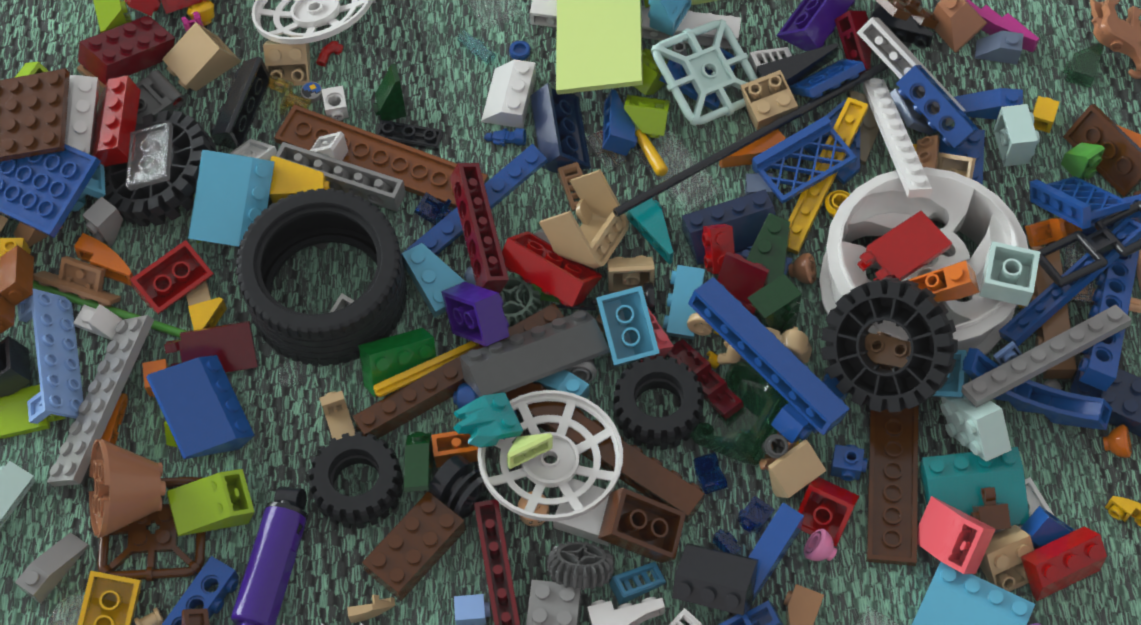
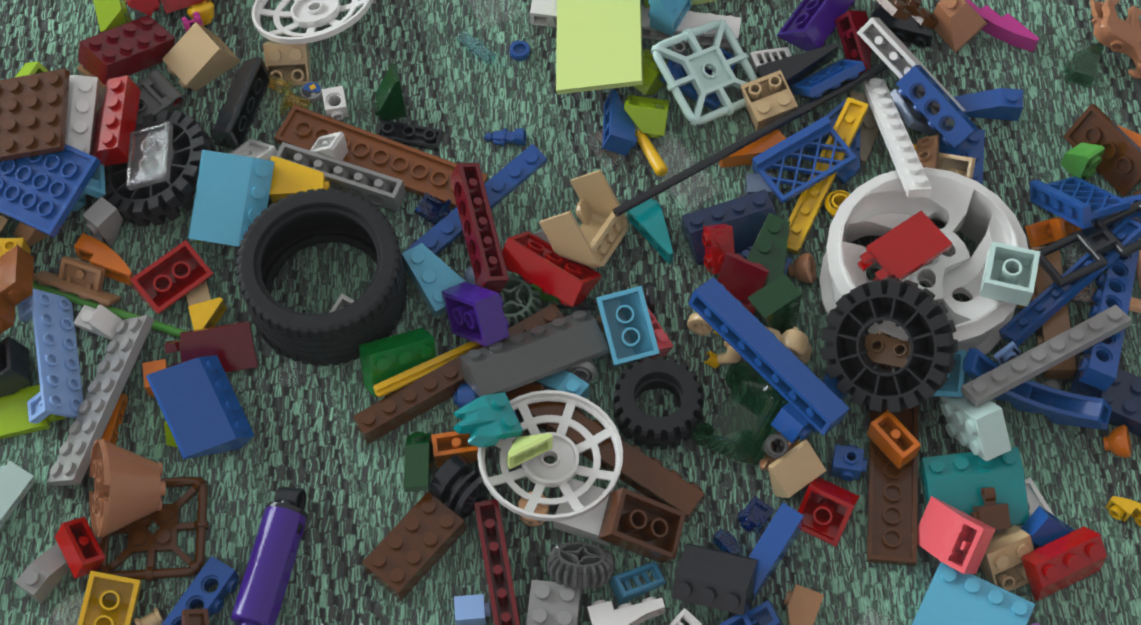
(79, 547): none -> red brick
(211, 503): lime slope -> none
(327, 50): red arm -> none
(337, 414): tan bracket -> none
(364, 507): black tyre -> none
(368, 611): tan slope -> none
(510, 94): white slope -> none
(559, 128): dark blue slope -> none
(565, 174): medium nougat slope -> none
(629, 272): tan slope -> none
(685, 281): medium azure wedge -> none
(709, 473): clear blue bracket -> none
(714, 387): dark red slope -> none
(820, 546): bright pink brick -> none
(893, 439): none -> orange brick
(949, 282): orange slope -> none
(1000, 47): sand blue slope -> none
(1016, 135): light aqua brick -> none
(1044, 113): yellow brick -> none

